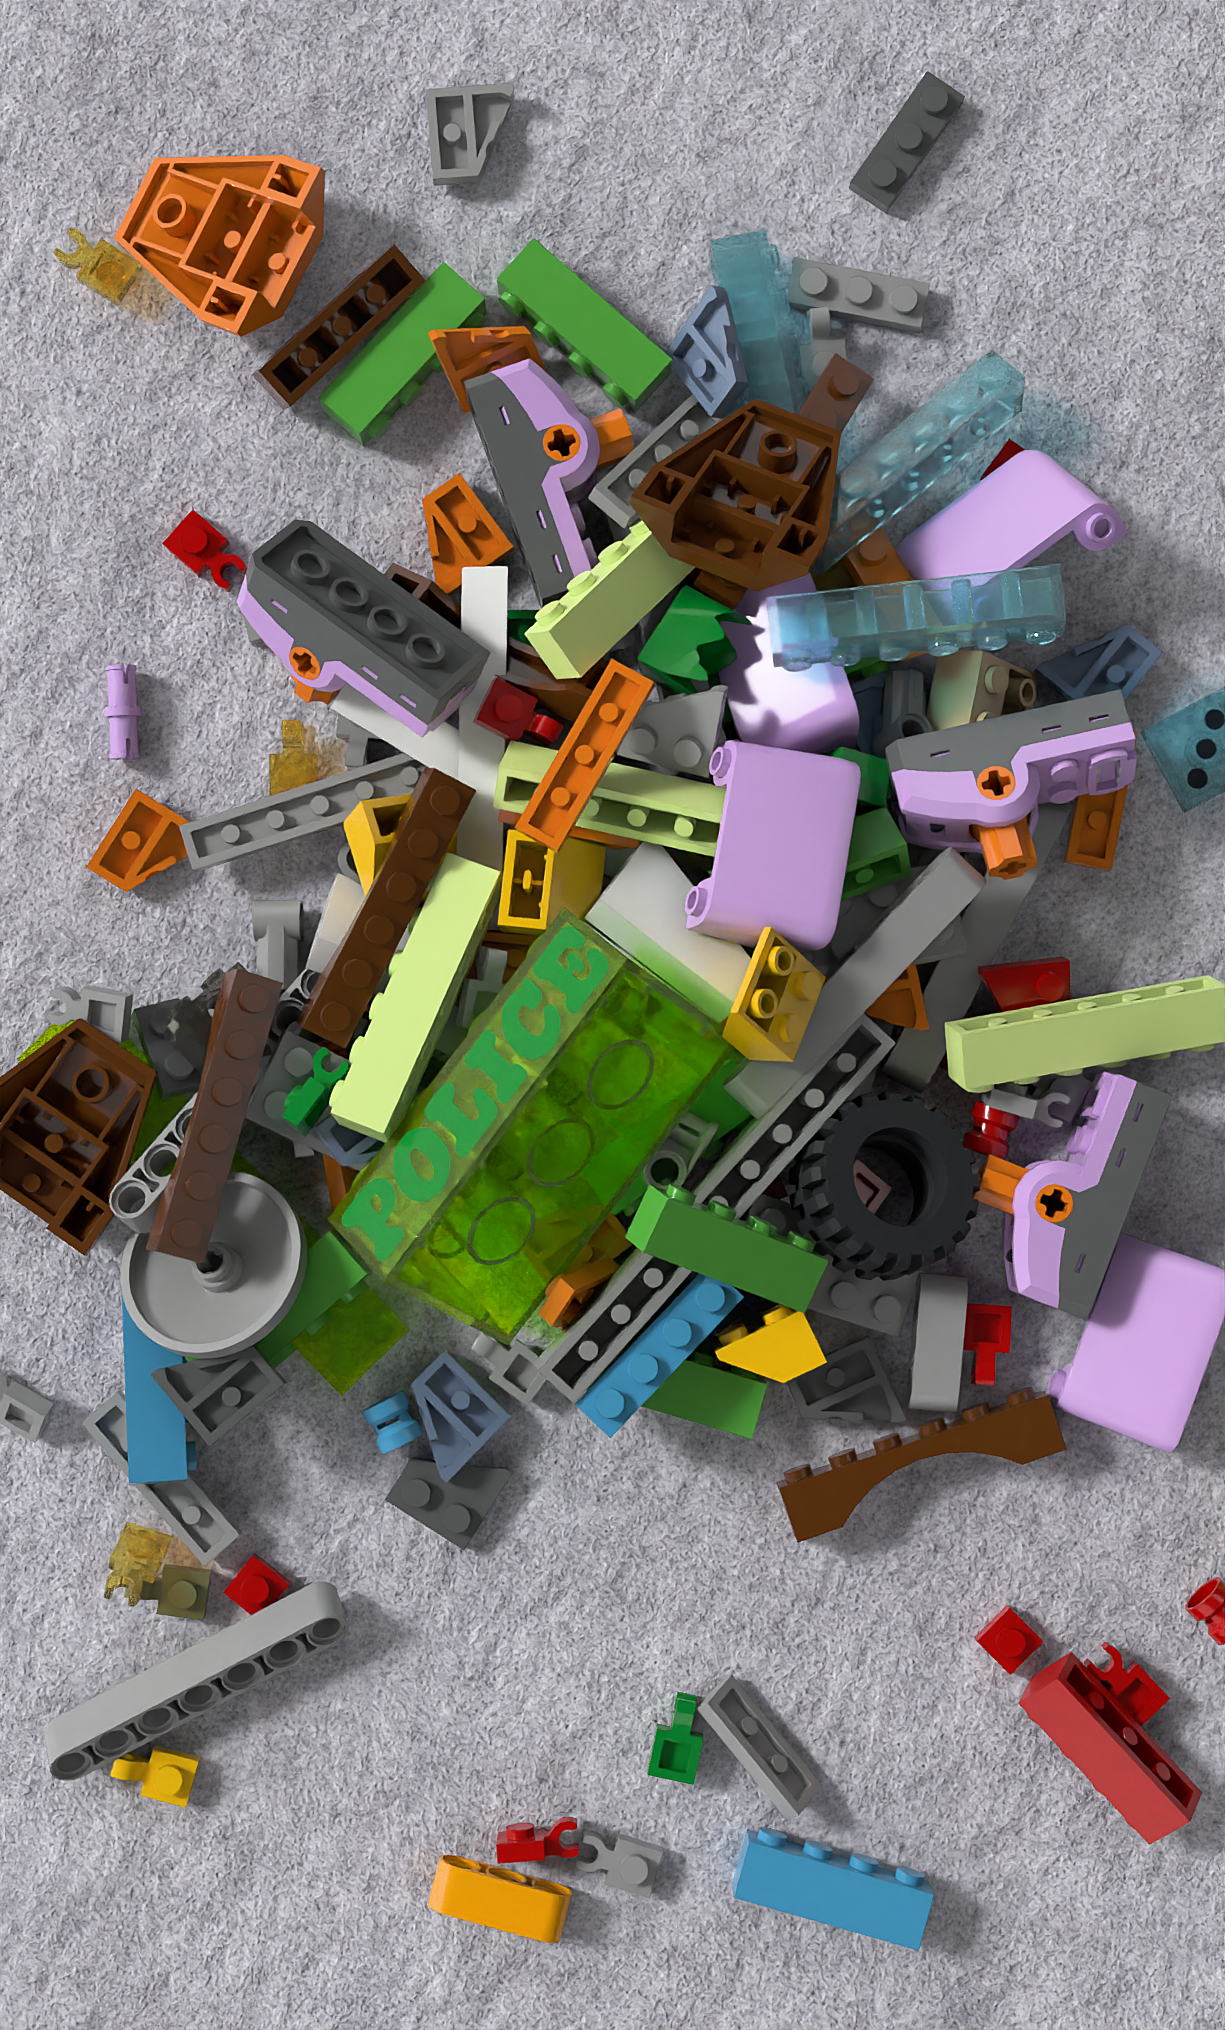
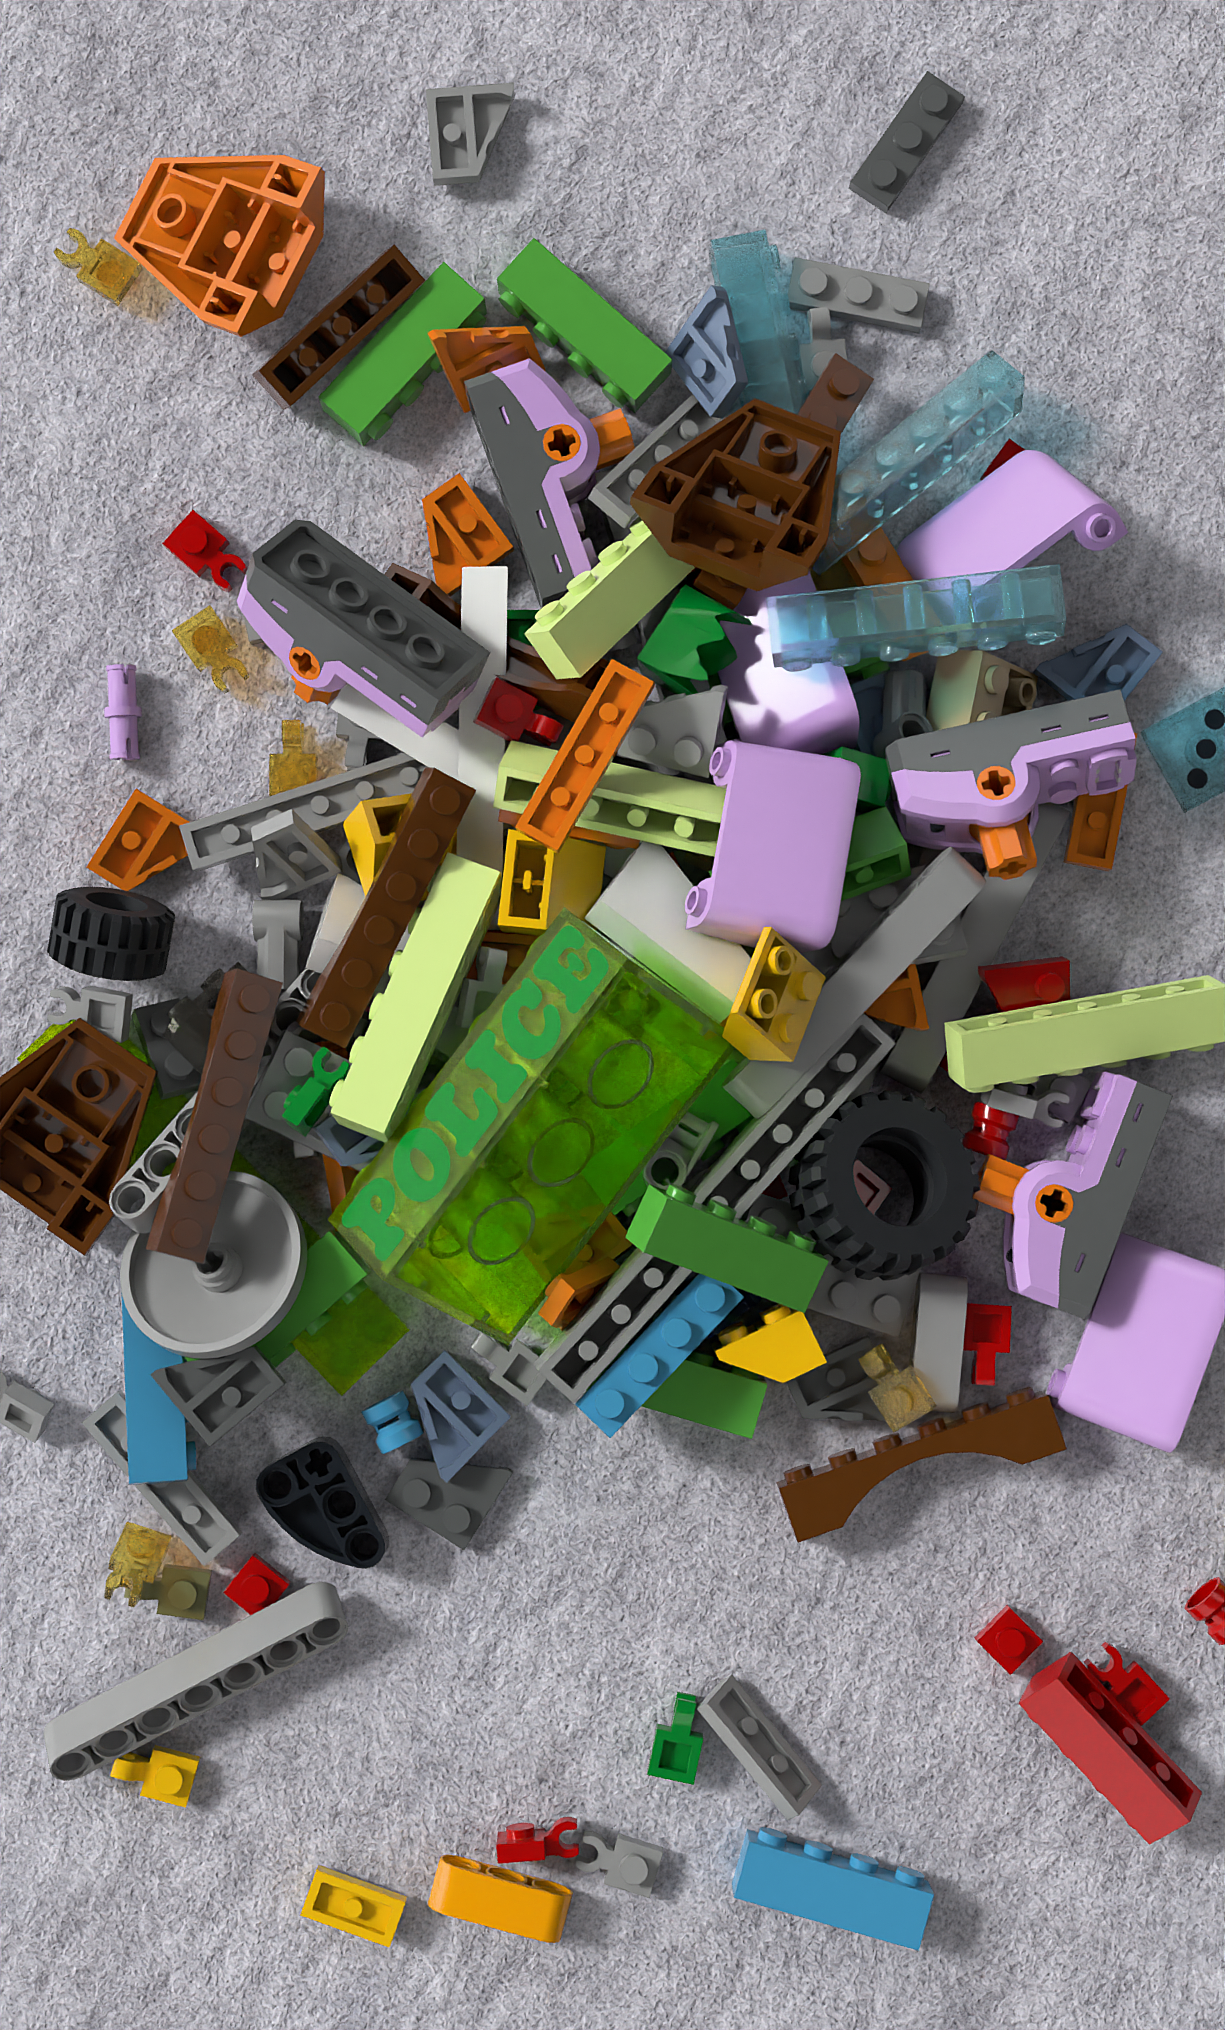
(111, 933): none -> black tyre
(208, 644): none -> clear yellow plate
(291, 856): none -> light grey wing
(308, 1507): none -> black beam
(353, 1906): none -> yellow plate
(898, 1394): none -> clear yellow plate

